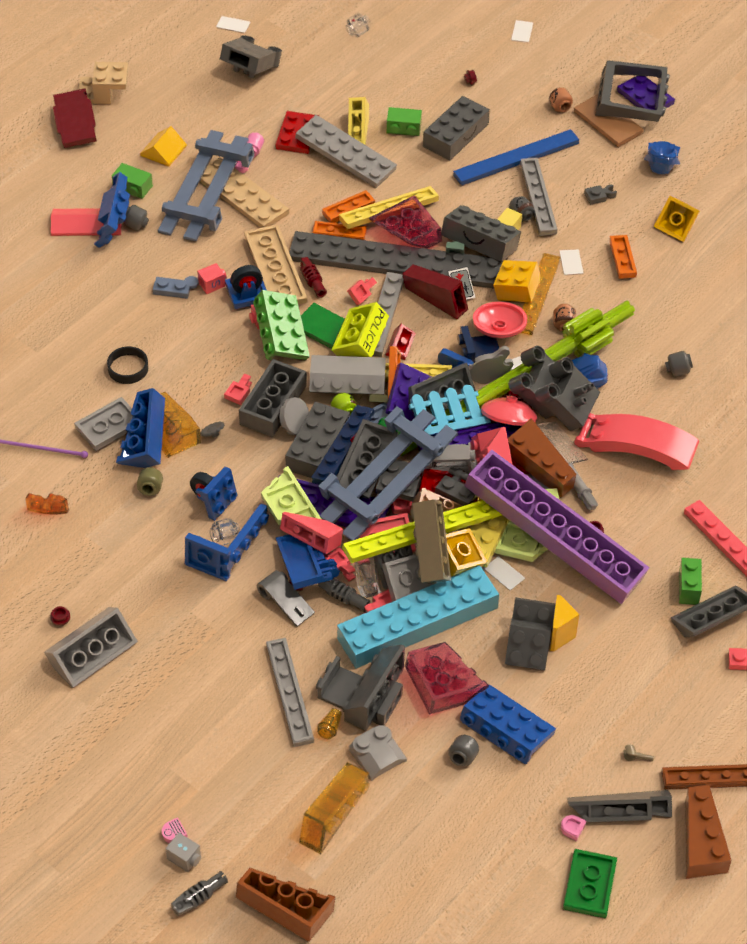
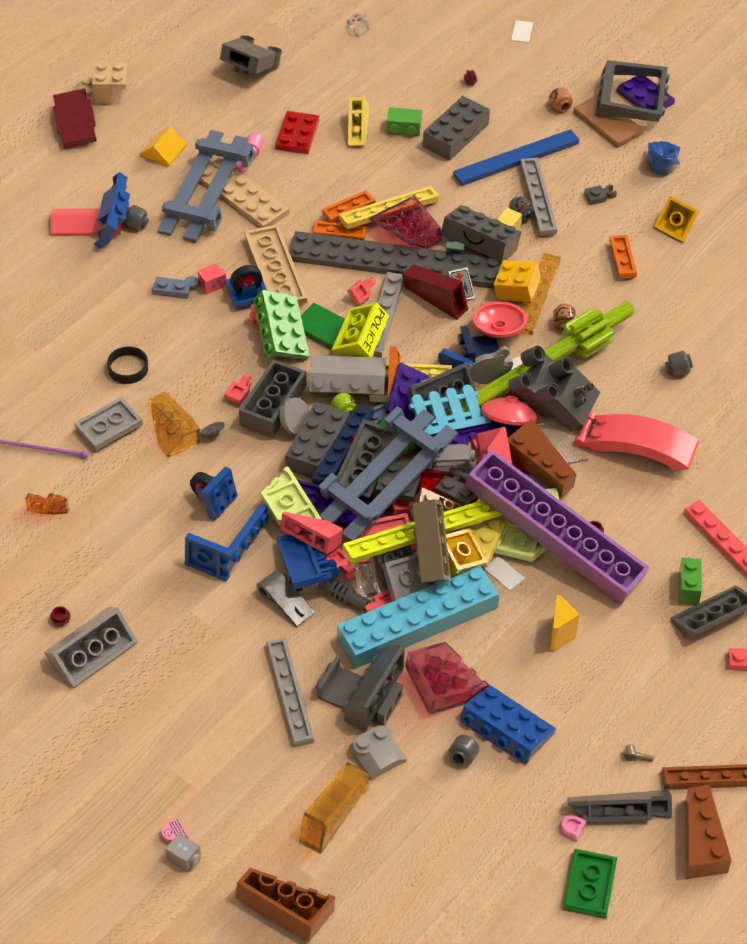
(138, 181): bright green brick -> none
(145, 431): blue wedge -> none
(150, 481): olive head -> none
(198, 894): dark grey hinge -> none
(224, 531): clear head -> none
(233, 24): white sticker -> none
(312, 277): dark red hinge -> none
(329, 724): clear yellow cone -> none
(346, 151): light grey plate -> none
(402, 339): red slope -> none
(530, 633): dark grey bracket -> none
(571, 262): white sticker -> none
(584, 492): light grey axle -> none
(592, 368): blue hair -> none

